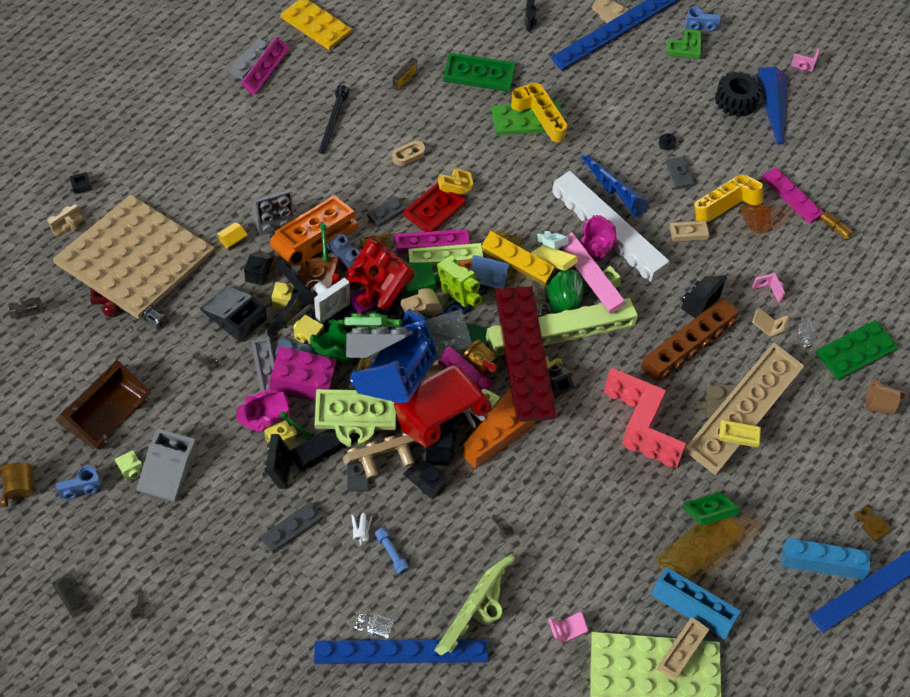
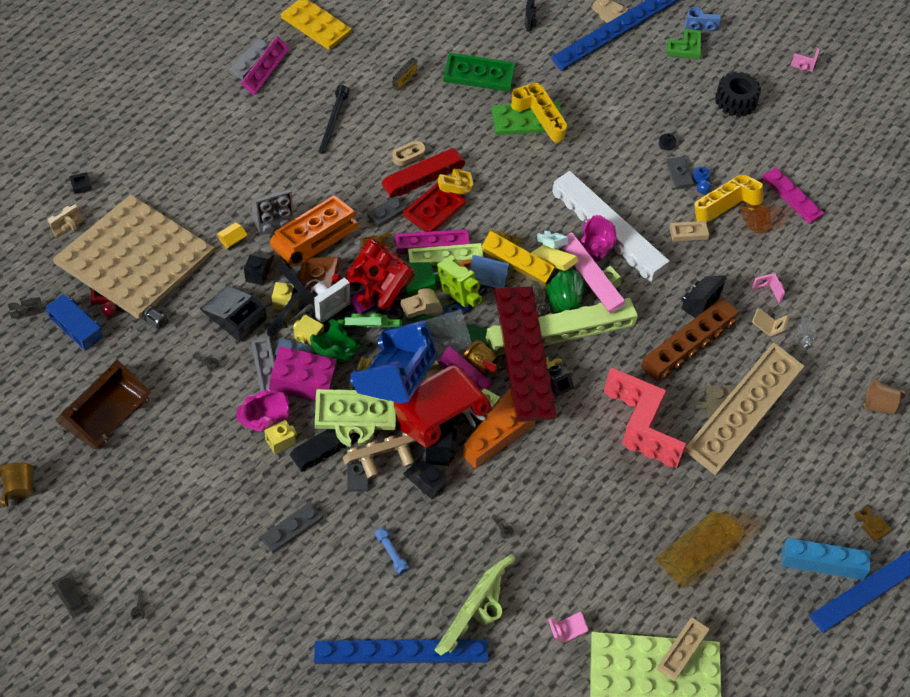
(71, 488): medium blue plate -> none
(74, 321): none -> blue brick
(129, 465): yellowish green bracket -> none
(167, 465): light grey slope -> none
(278, 461): pearl dark grey plate -> none
(283, 415): green hinge -> none
(323, 226): green hinge -> none
(343, 250): sand blue hips -> none
(362, 533): white piece -> none
(365, 342): light grey slope -> none
(377, 626): clear plate -> none
(412, 317): blue plate -> none
(422, 172): none -> red beam
(633, 200): blue wedge -> none
(695, 602): dark azure brick -> none
(702, 176): none -> blue plate
(711, 508): green tile -> none
(739, 433): light yellow tile -> none
(774, 90): blue wedge -> none
(836, 225): pearl gold axle -> none
(857, 350): green plate -> none

